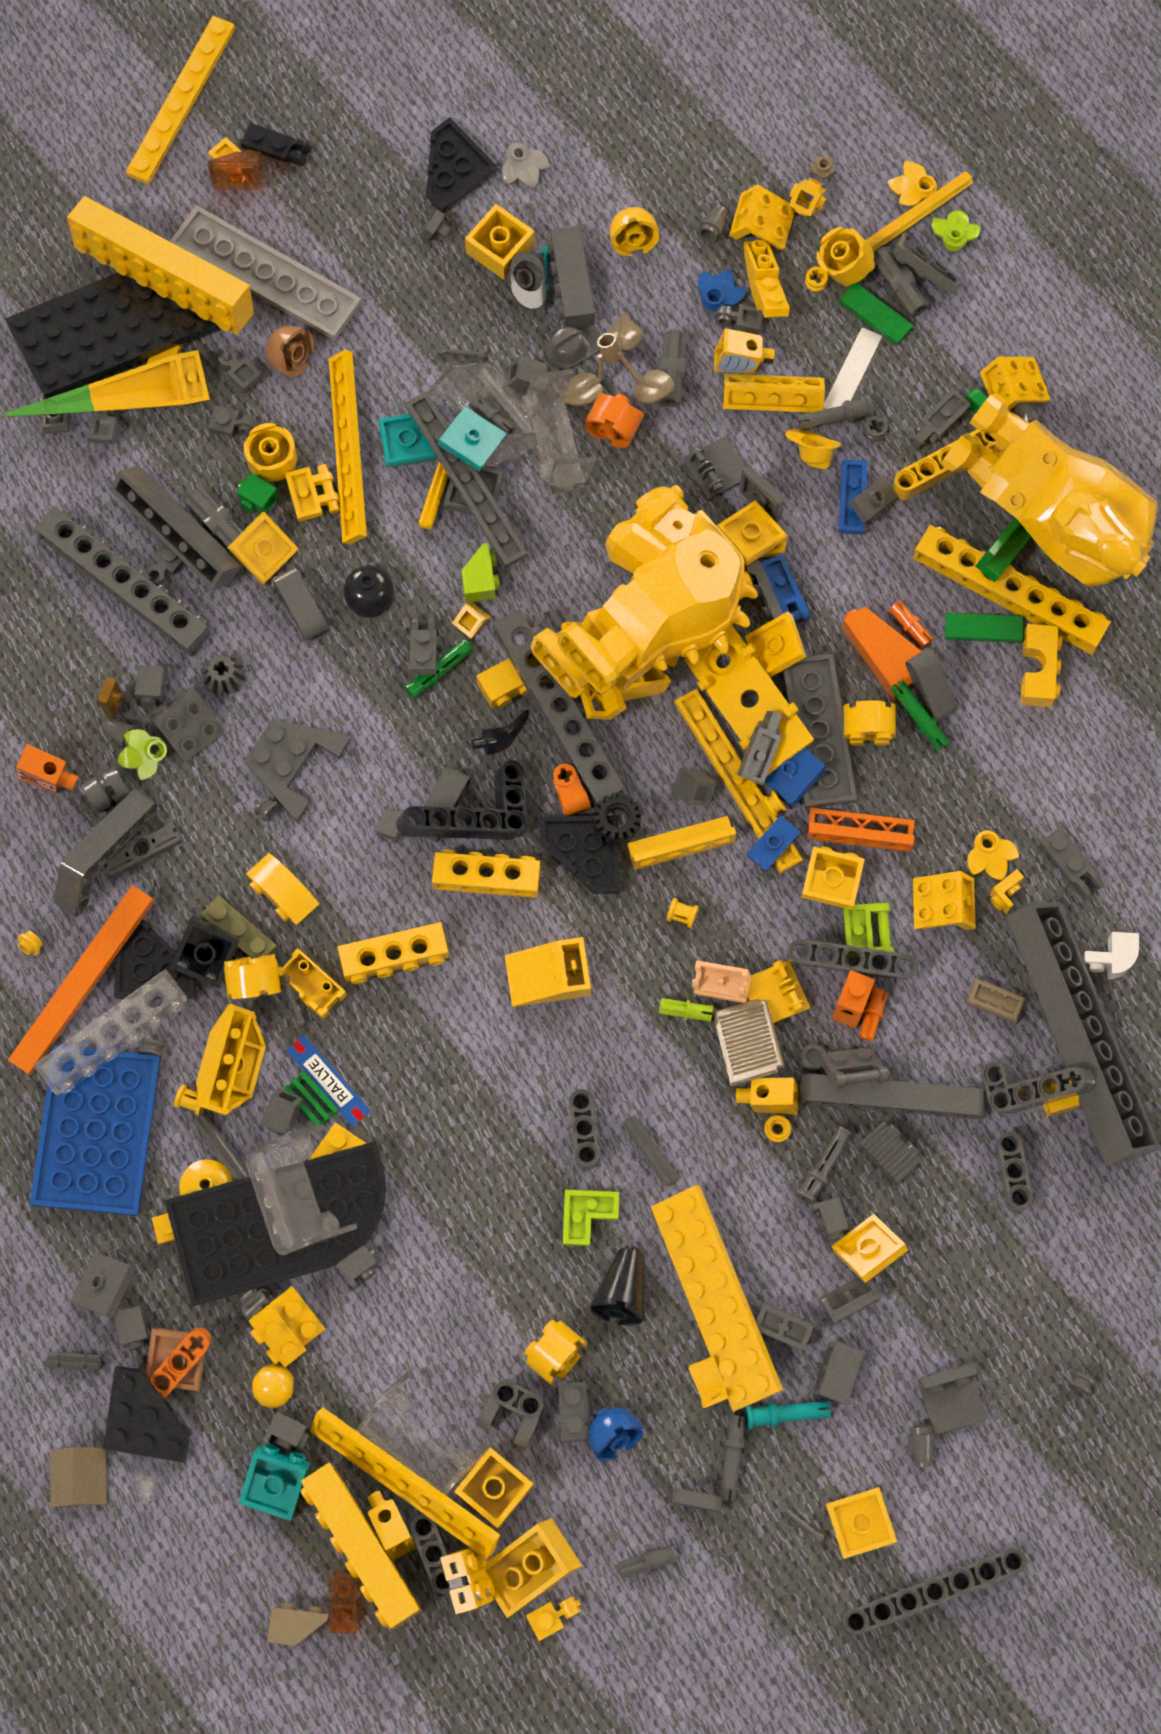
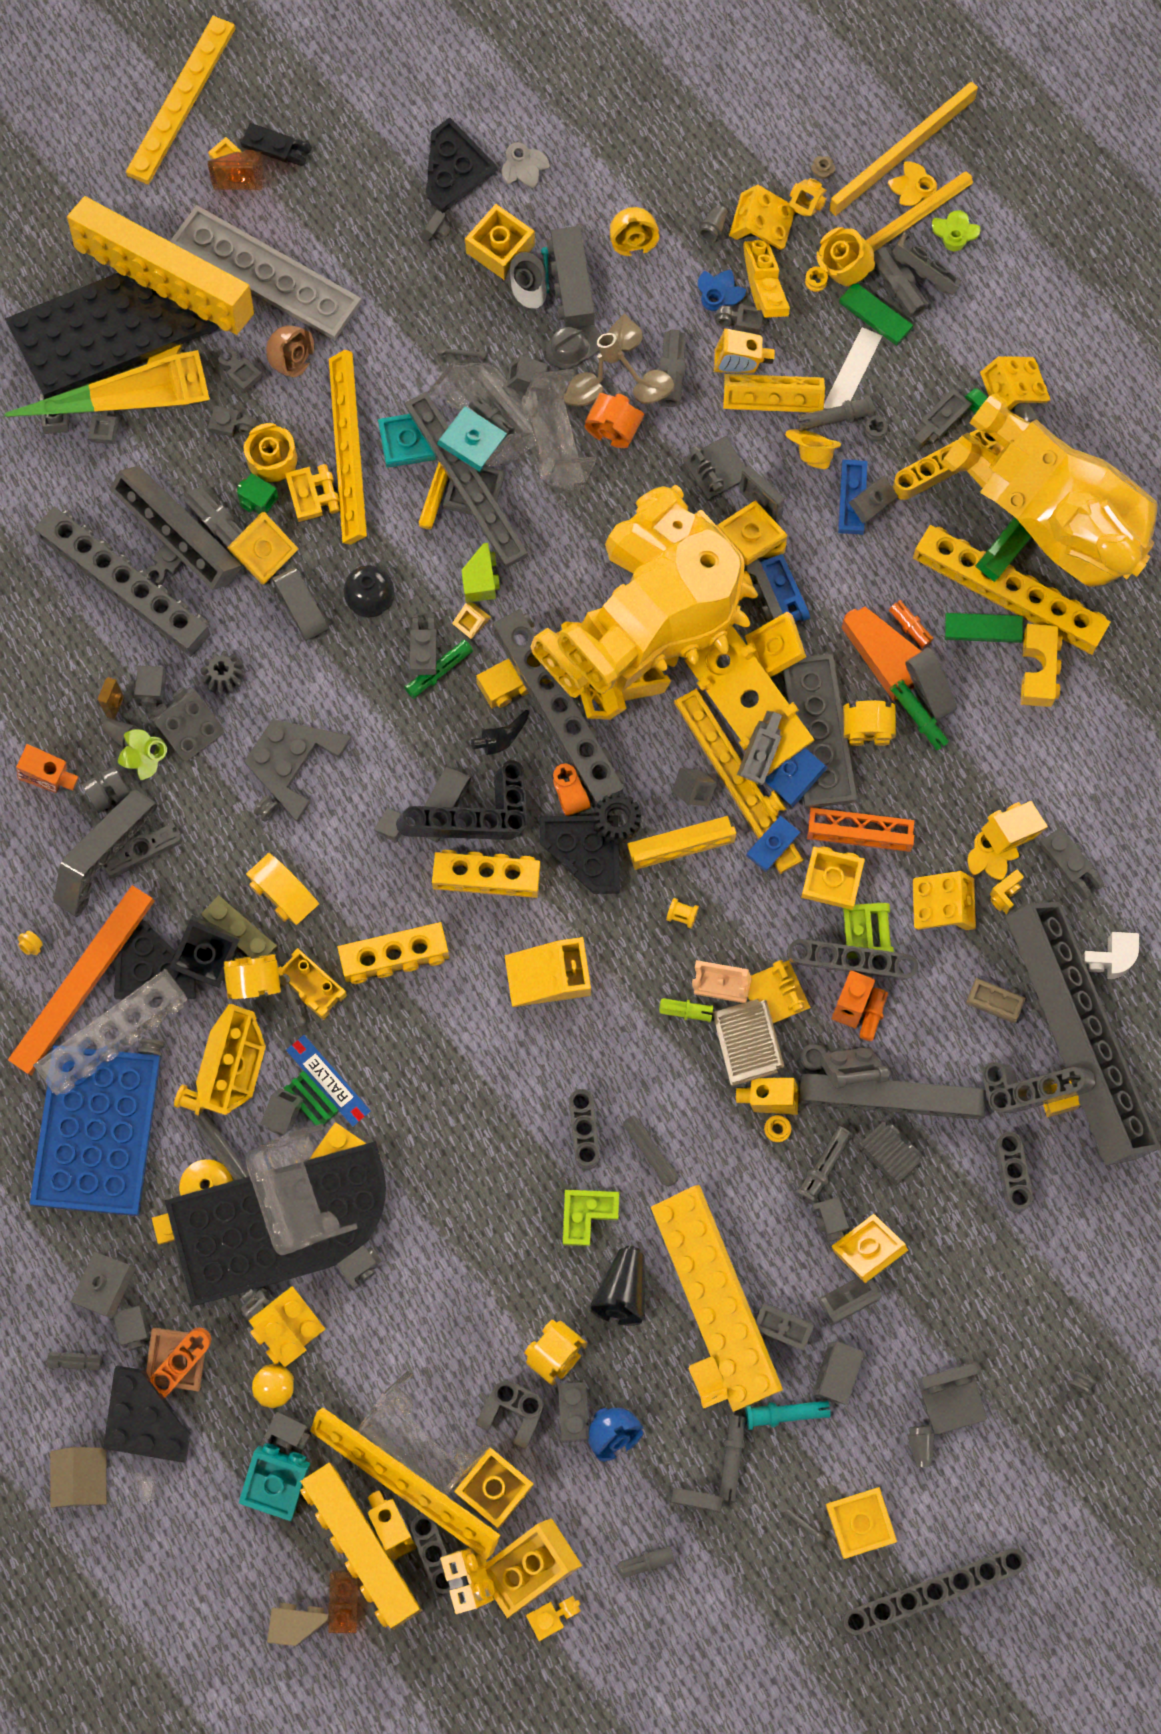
(903, 148): none -> yellow tile
(1013, 827): none -> yellow brick

